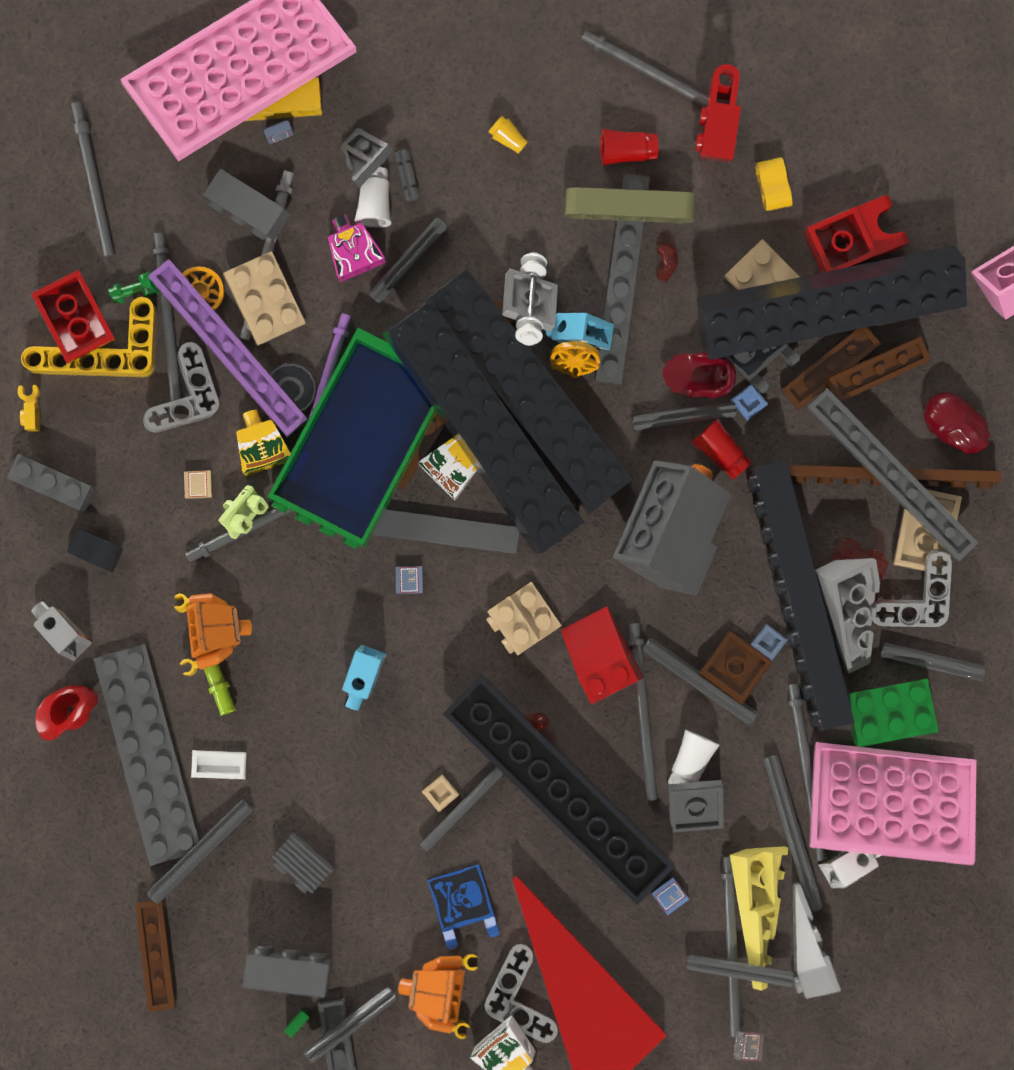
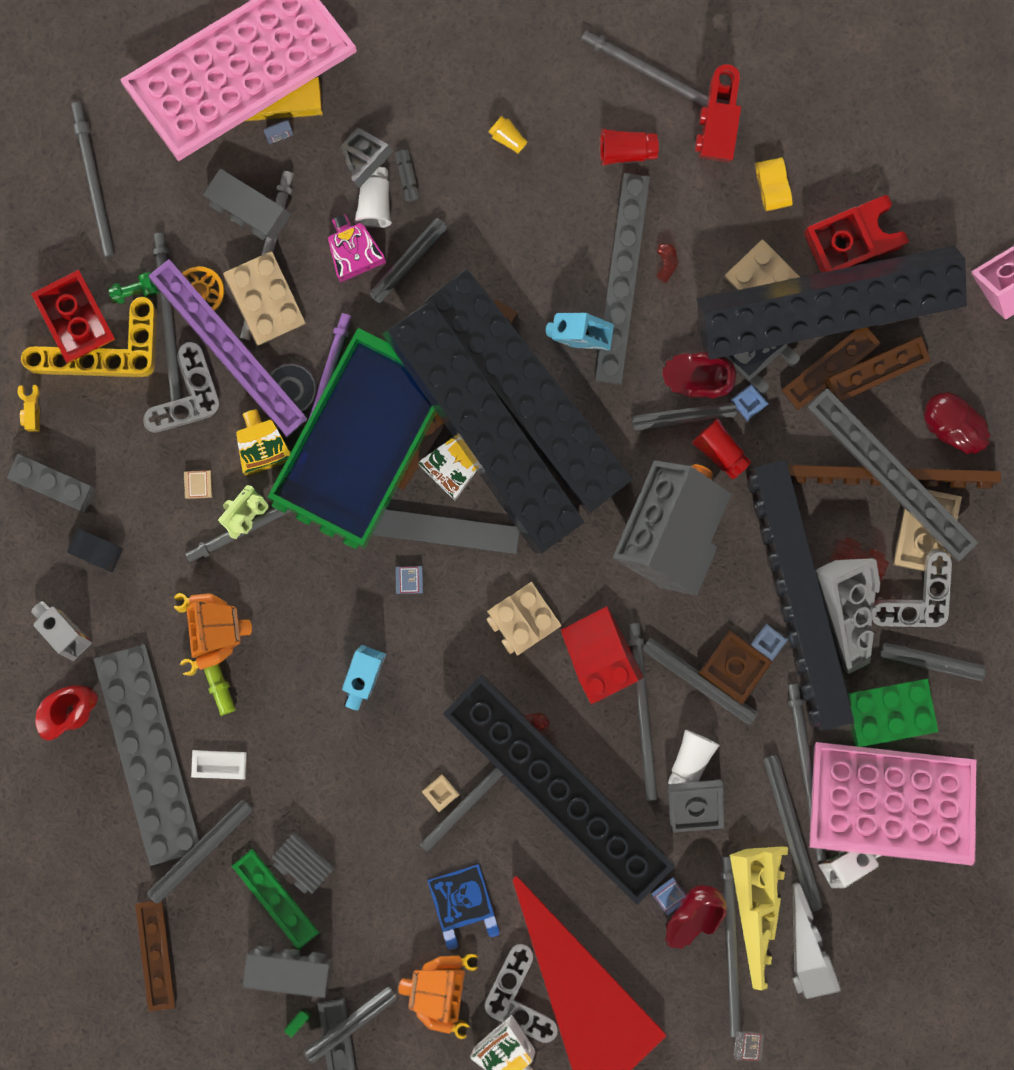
(275, 899): none -> green tile
(530, 299): light grey plate -> none
(575, 358): light orange wheel -> none
(630, 205): olive beam -> none
(698, 912): none -> dark red hair
(740, 970): dark grey axle -> none

